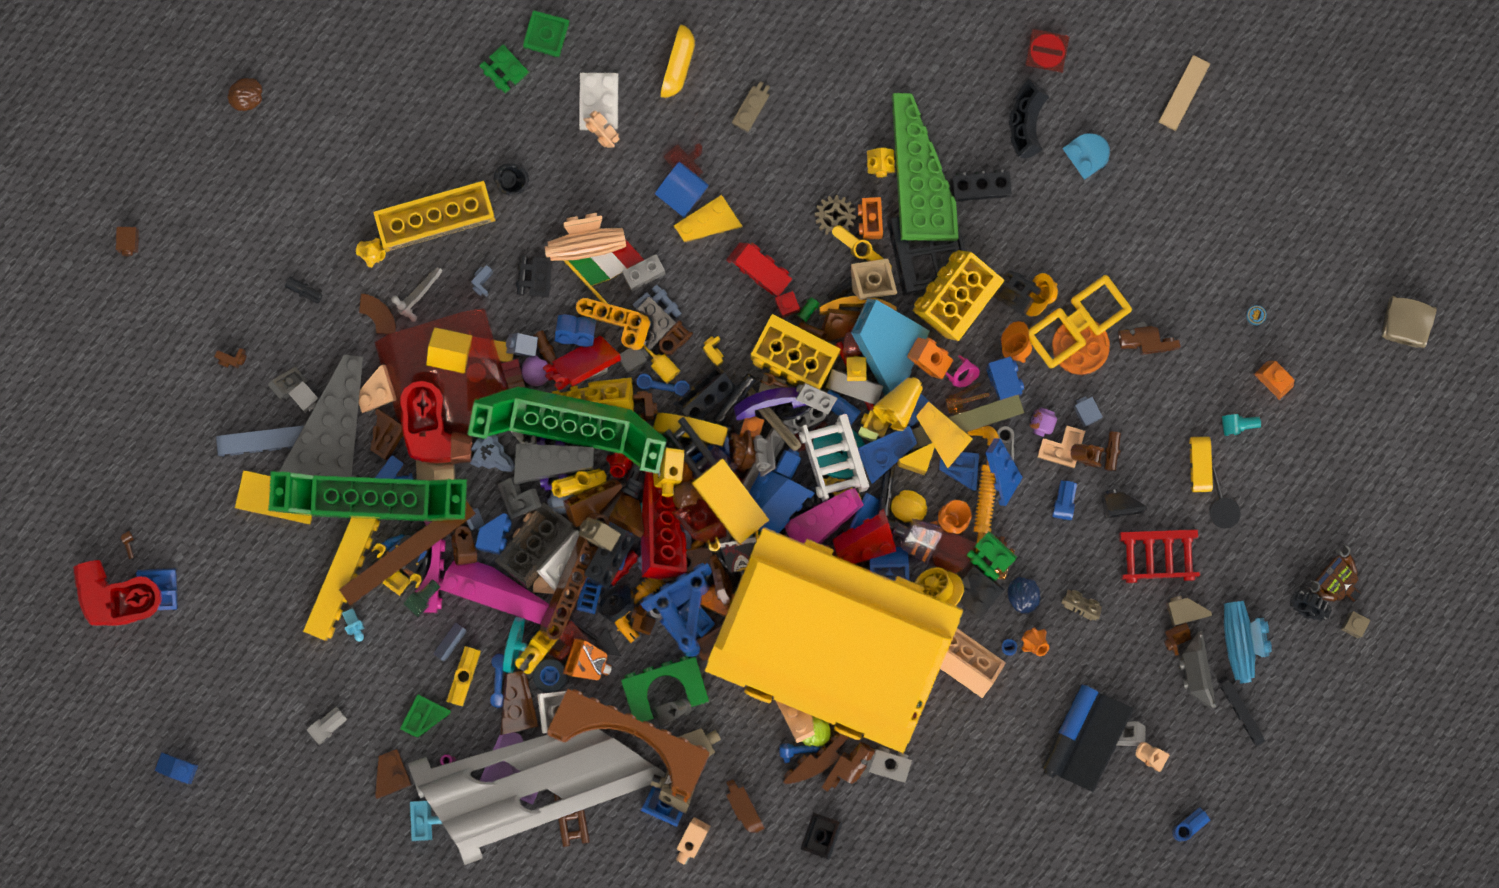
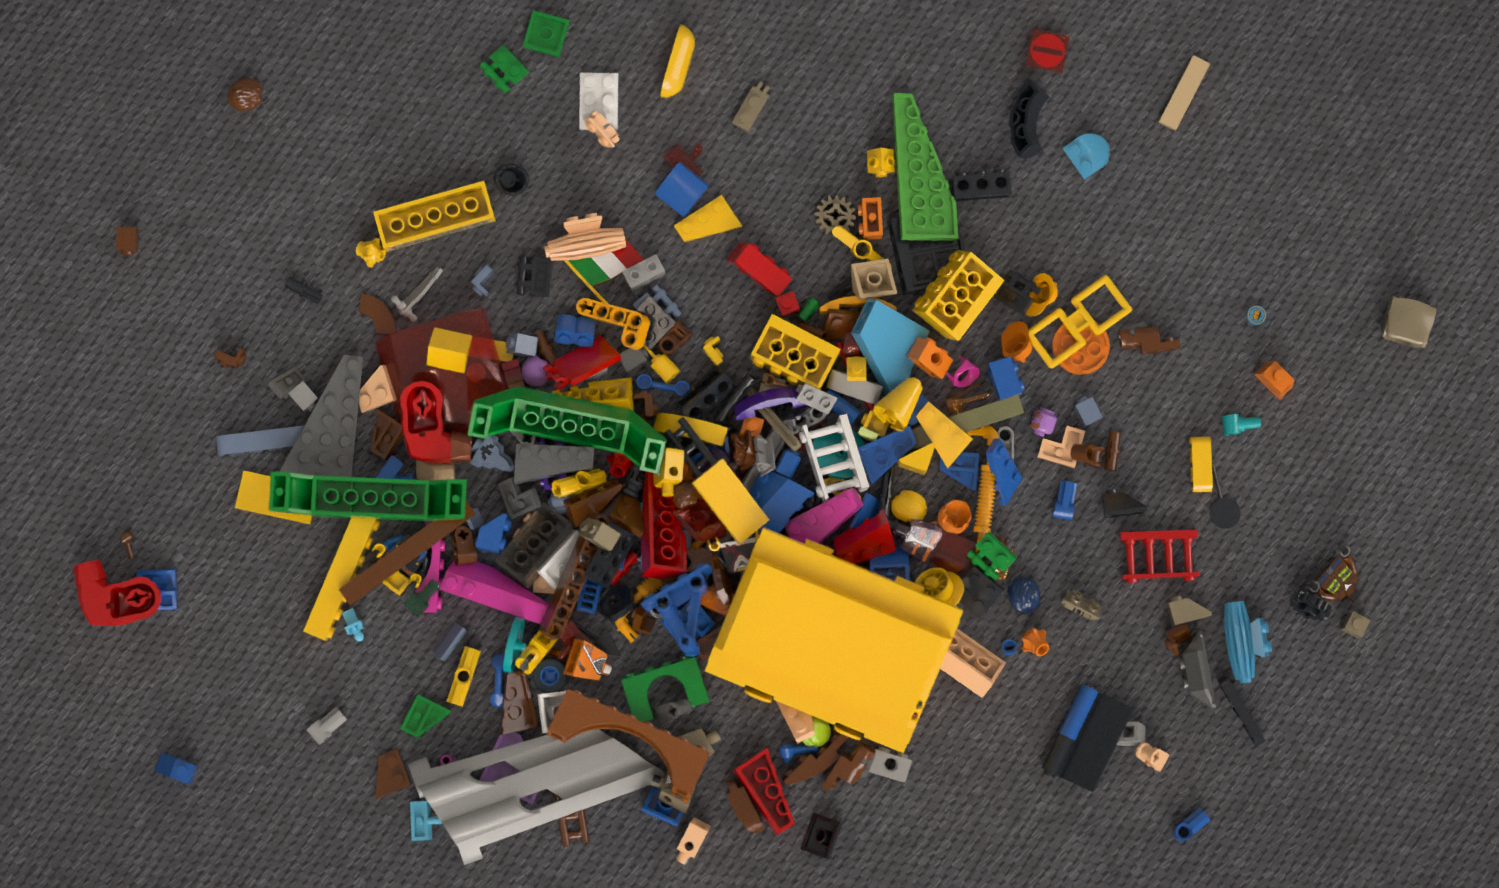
(765, 791): none -> red wedge

